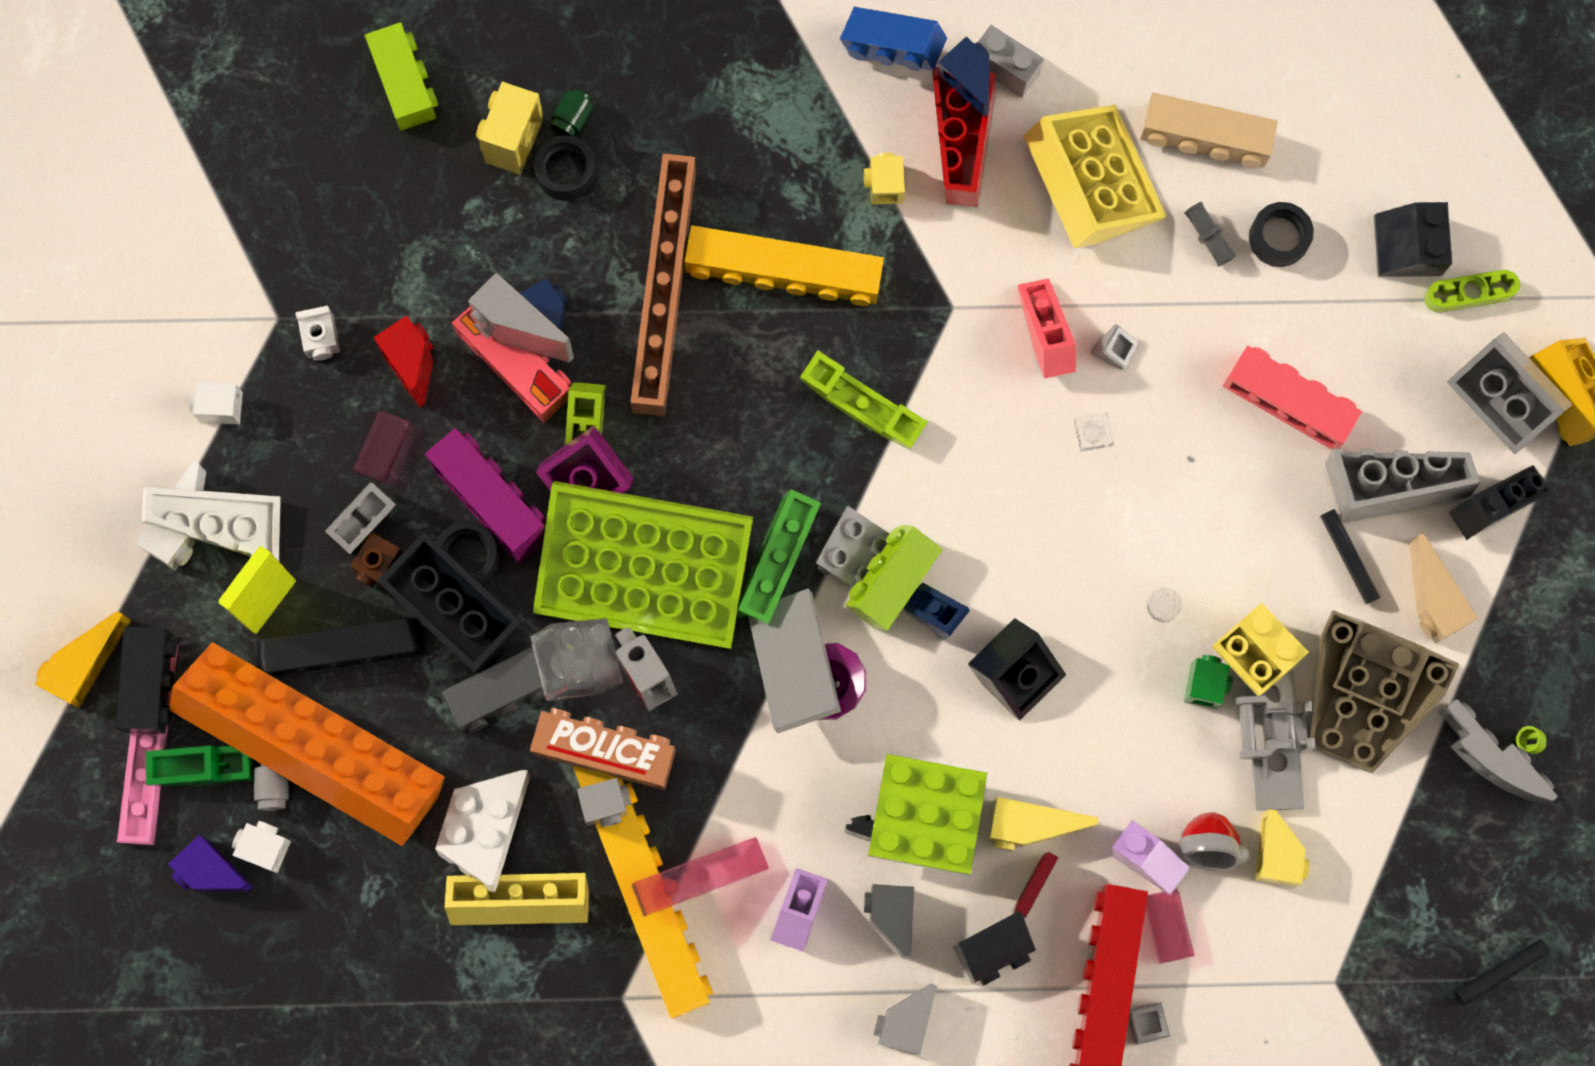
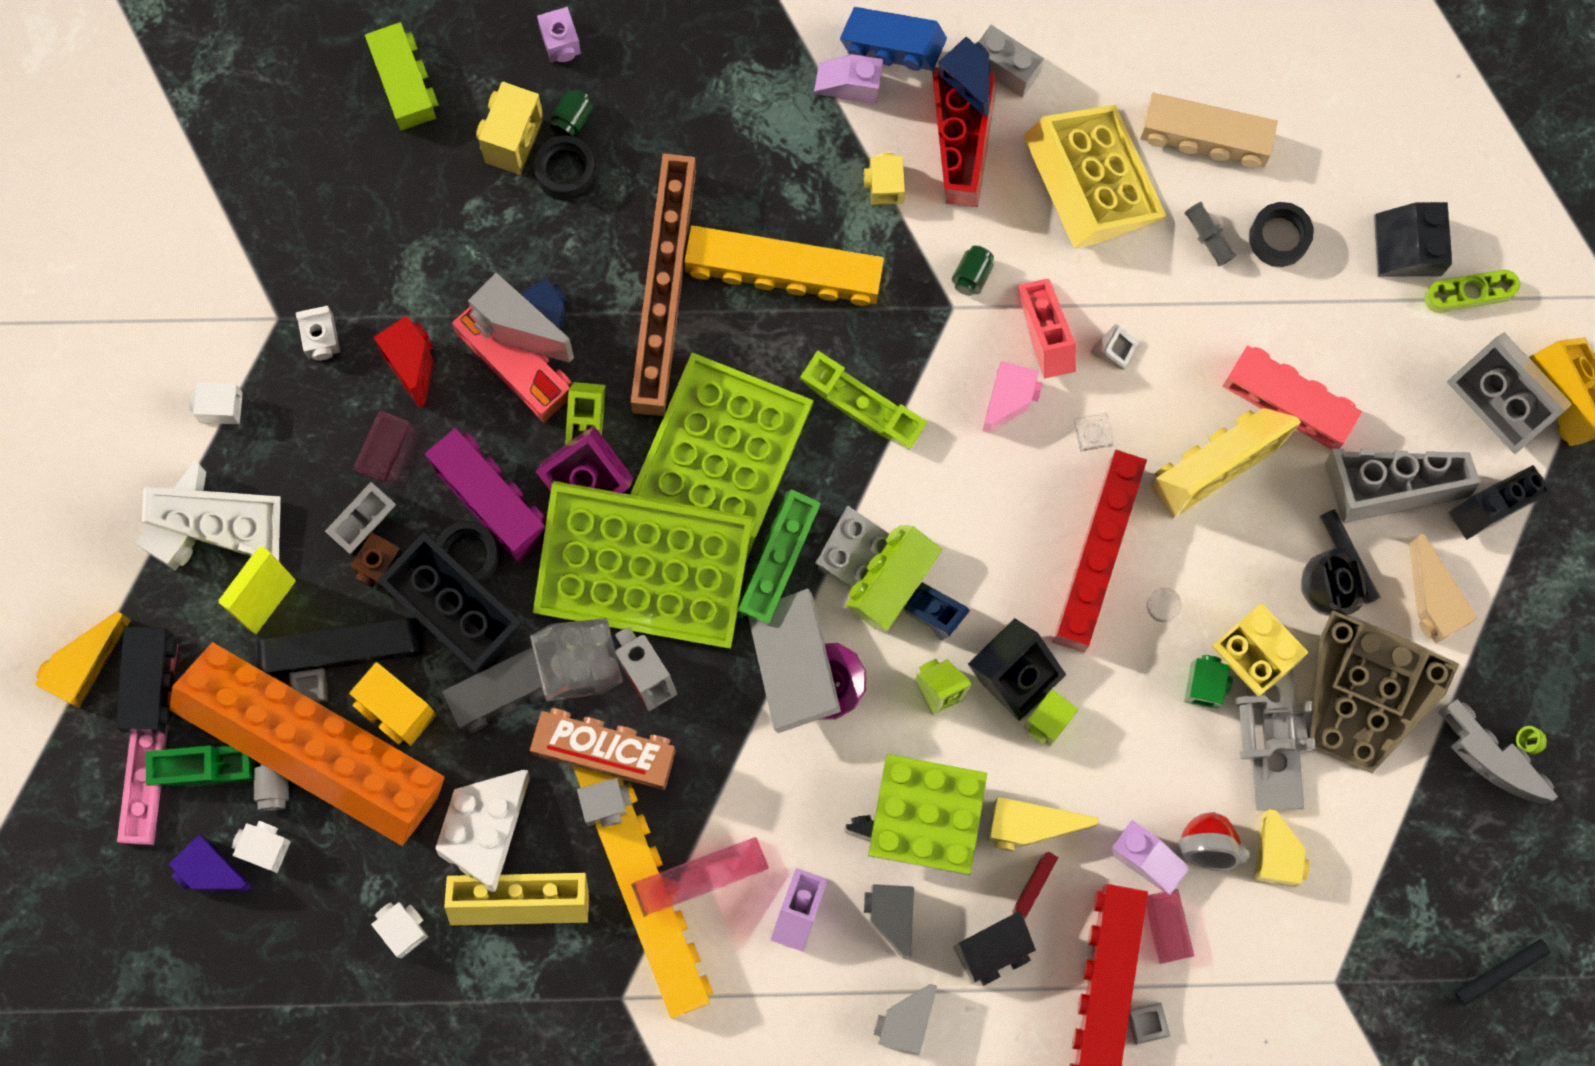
(311, 684): none -> light grey tile
(395, 705): none -> yellow brick
(400, 928): none -> white brick
(559, 35): none -> lavender brick
(723, 442): none -> lime plate
(850, 78): none -> lavender slope
(942, 685): none -> lime slope
(973, 270): none -> dark green brick
(1011, 394): none -> bright pink slope
(1050, 718): none -> lime brick
(1099, 551): none -> red brick
(1222, 459): none -> light yellow slope
(1333, 583): none -> black cylinder

